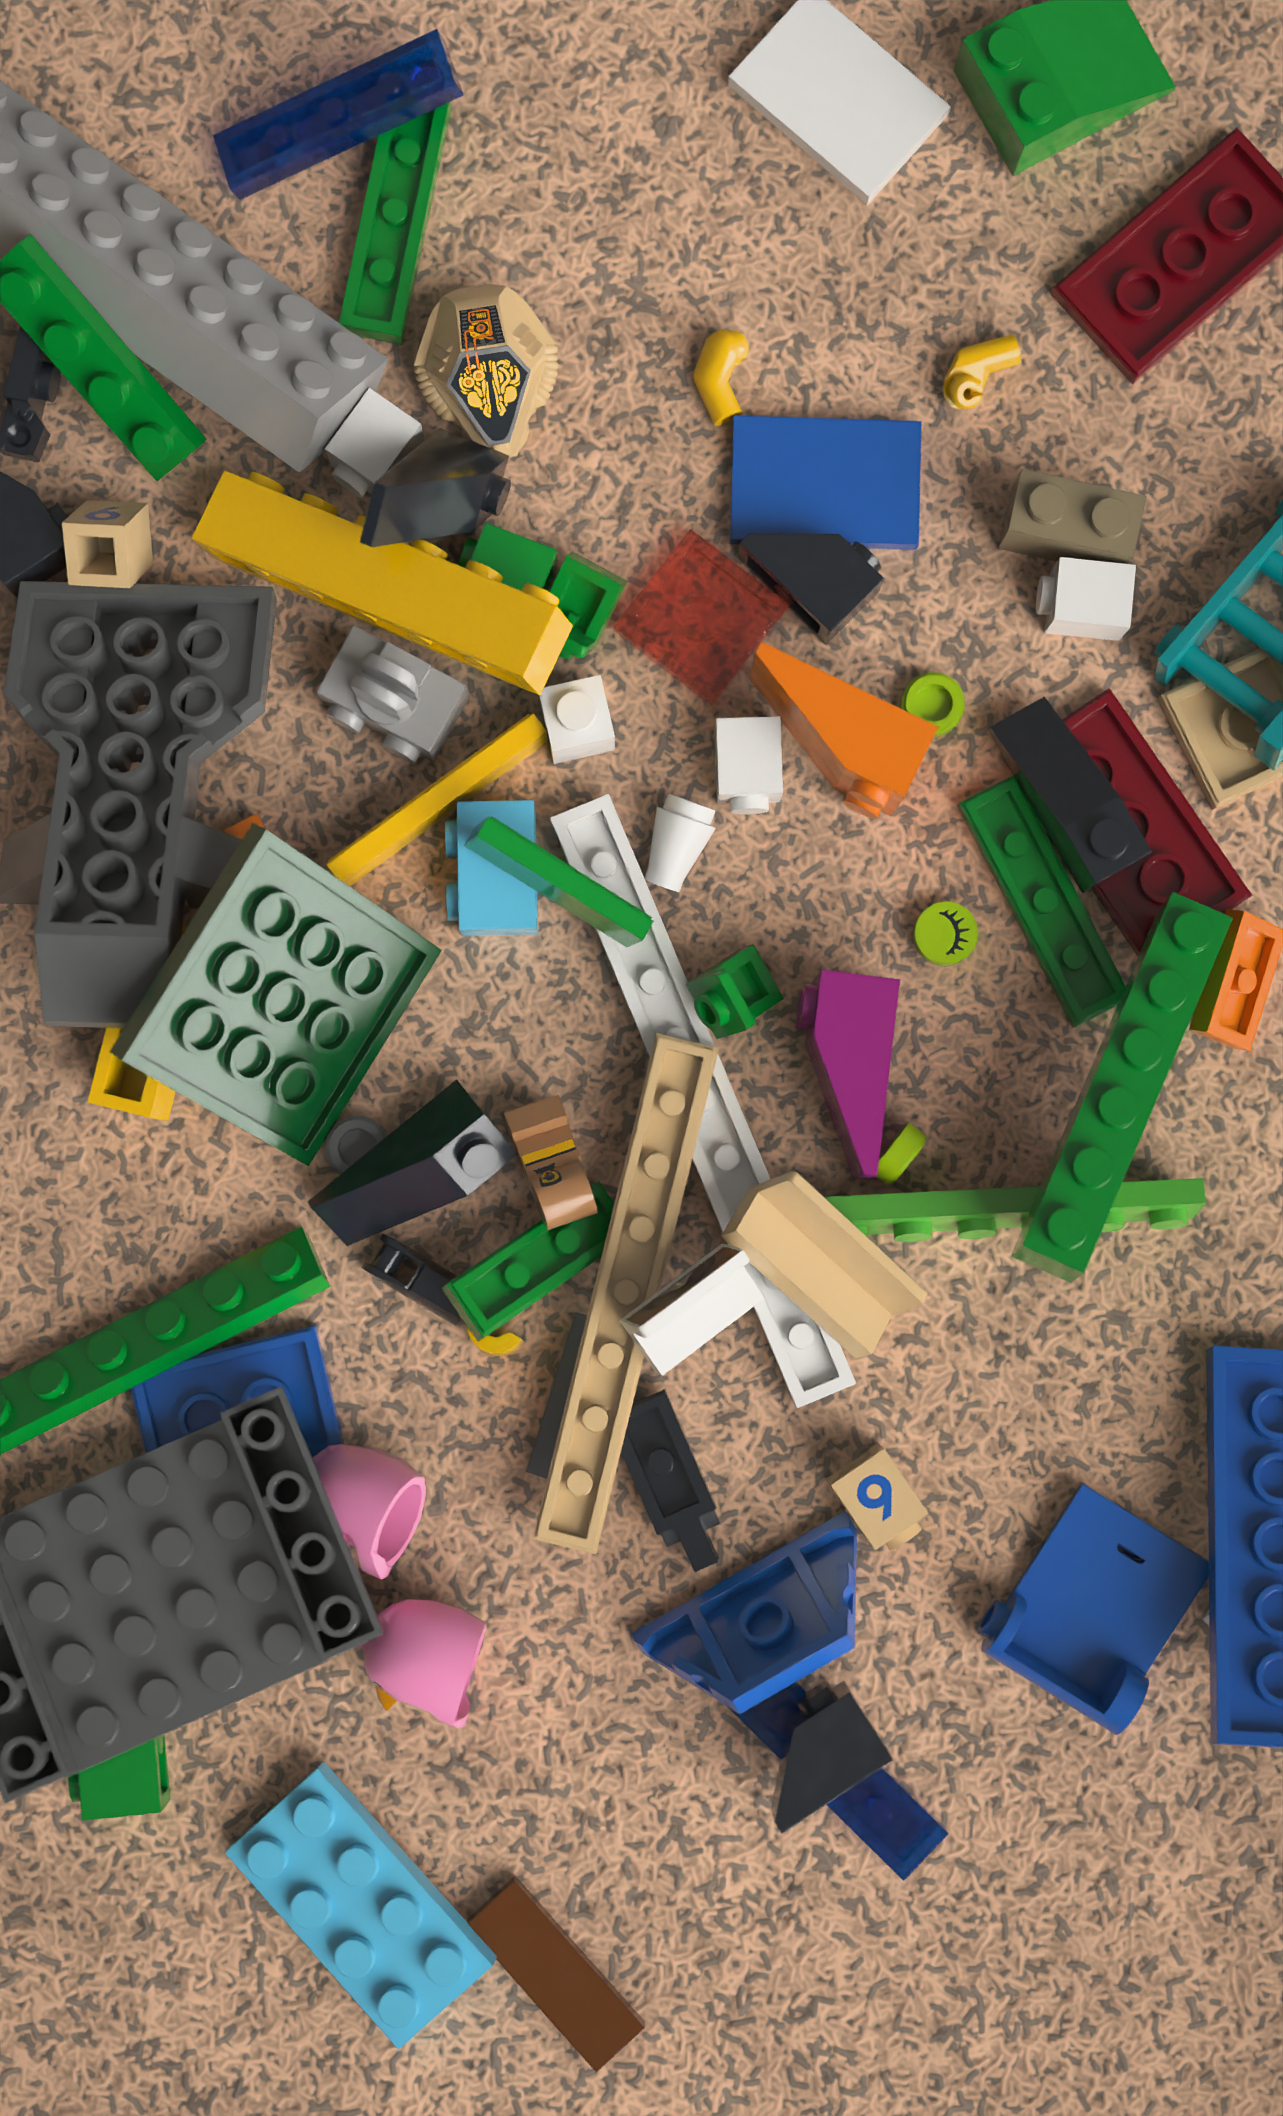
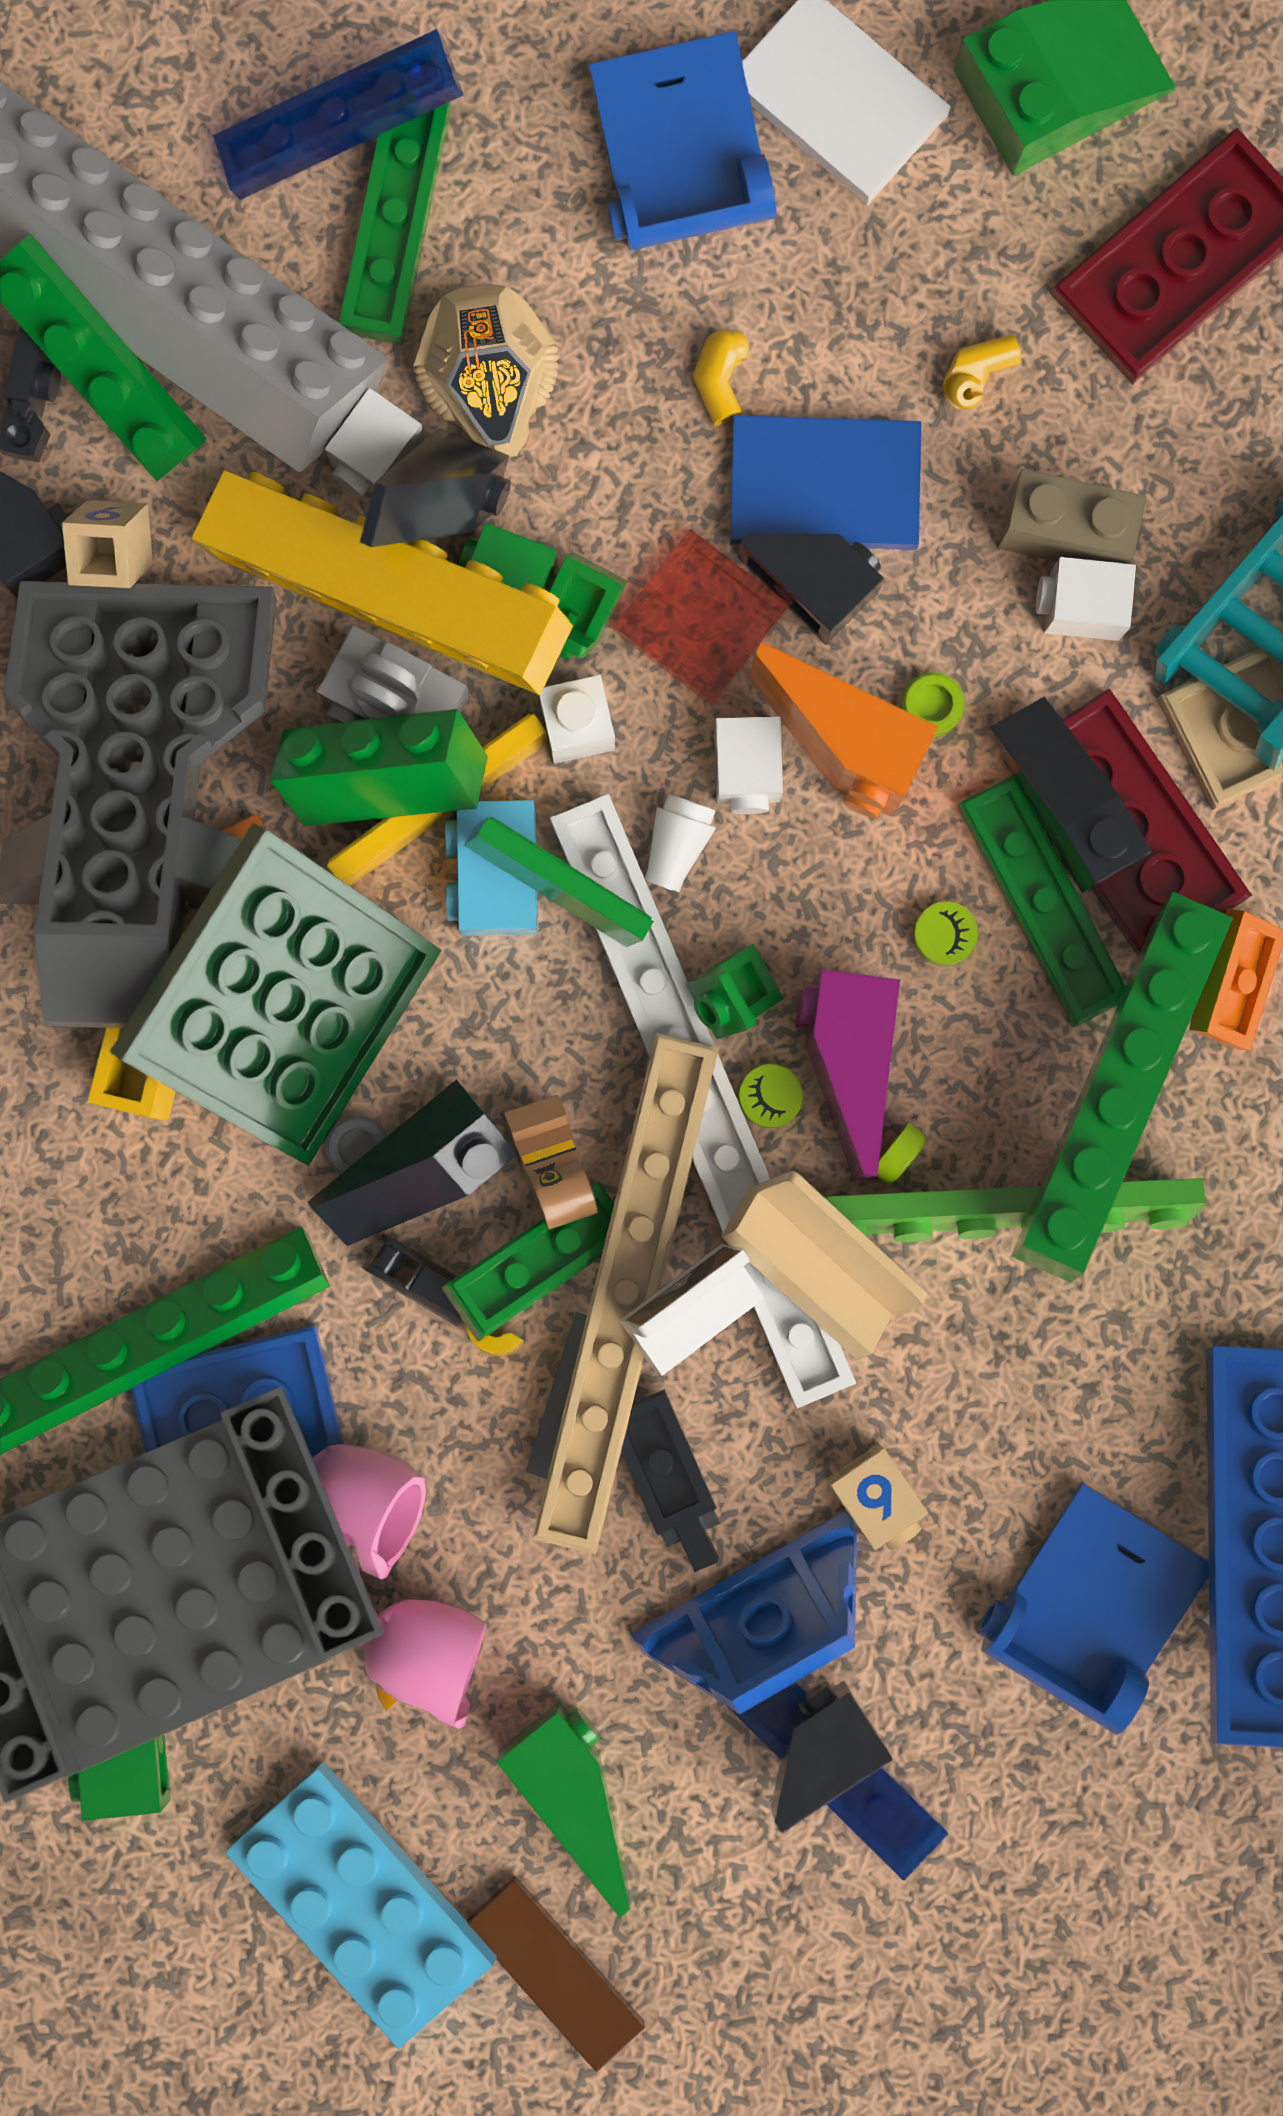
(380, 768): none -> green brick
(566, 1786): none -> green slope
(681, 142): none -> blue door
(770, 1096): none -> lime tile

